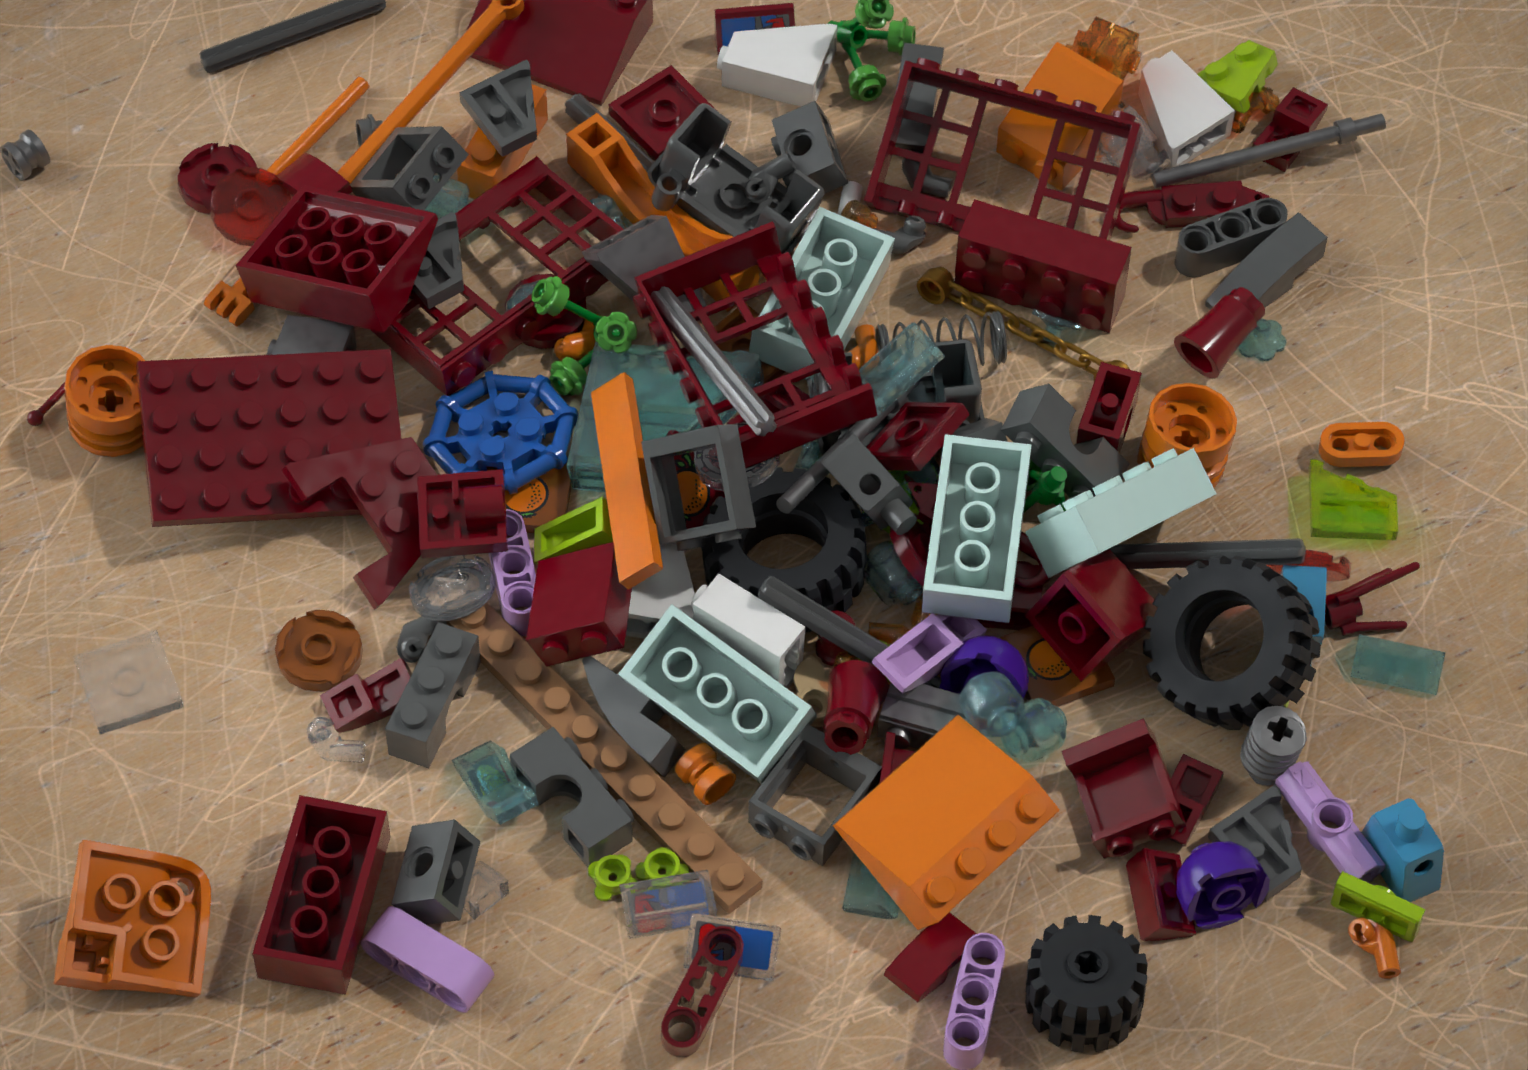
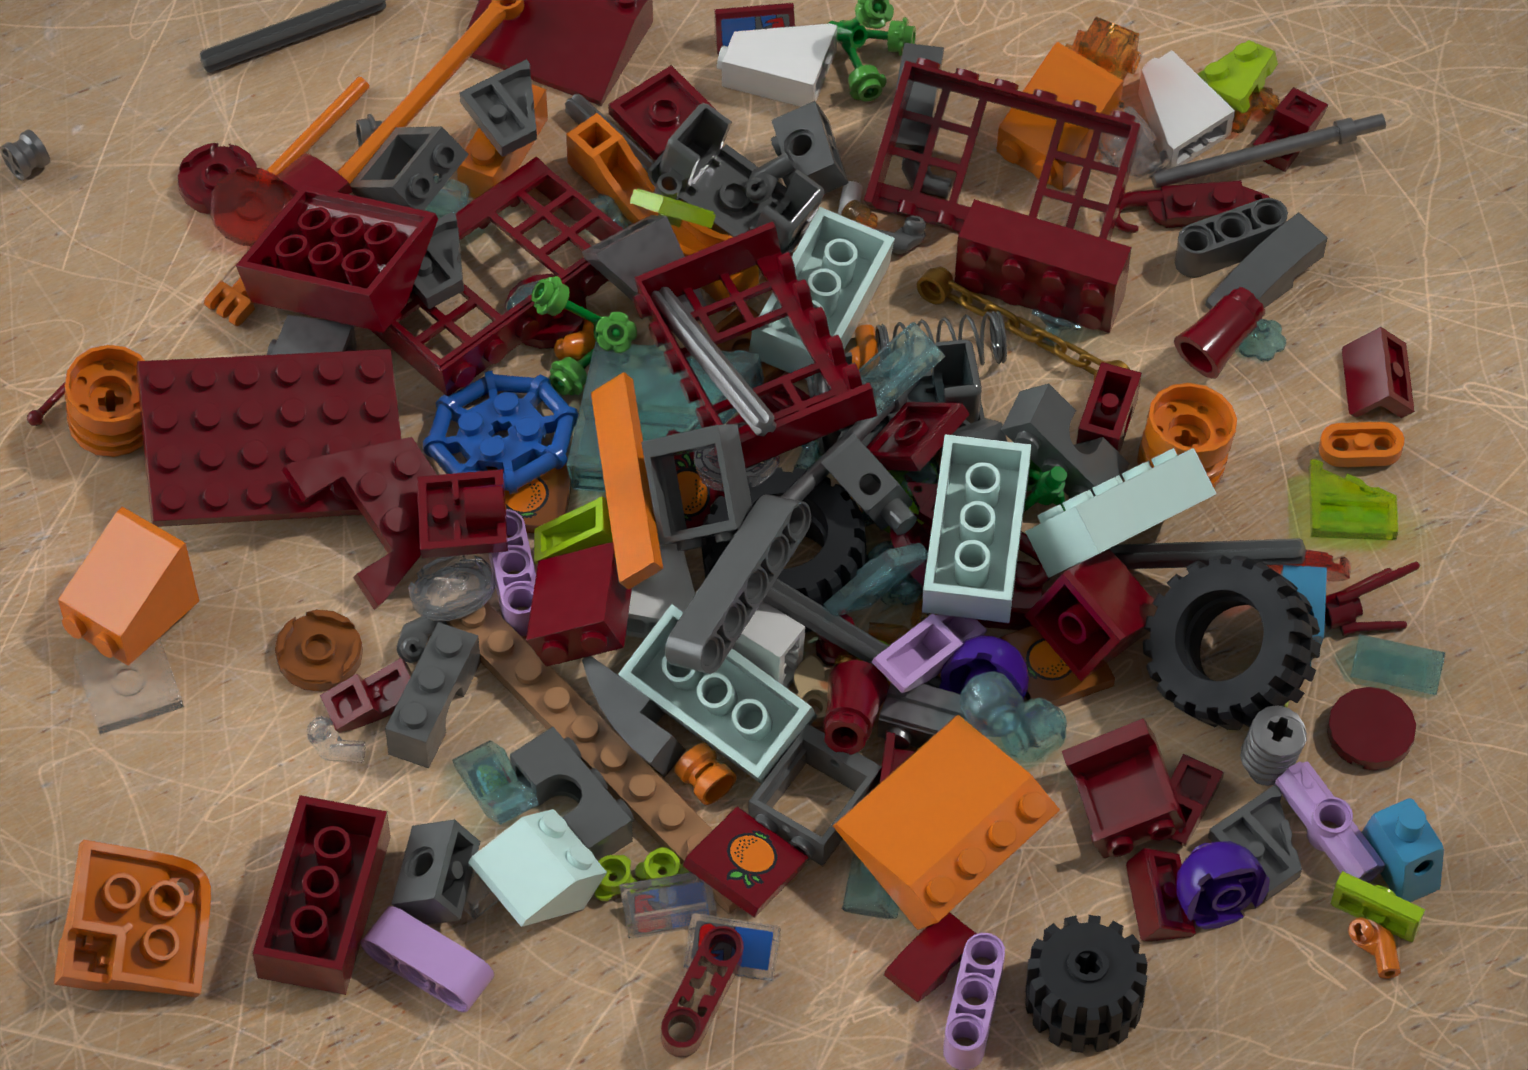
(129, 588): none -> orange slope
(539, 868): none -> light aqua slope
(672, 208): none -> lime plate
(738, 584): none -> dark grey beam
(745, 861): none -> dark red tile
(876, 579): none -> clear light blue plate
(1371, 728): none -> dark red tile
(1377, 374): none -> dark red panel

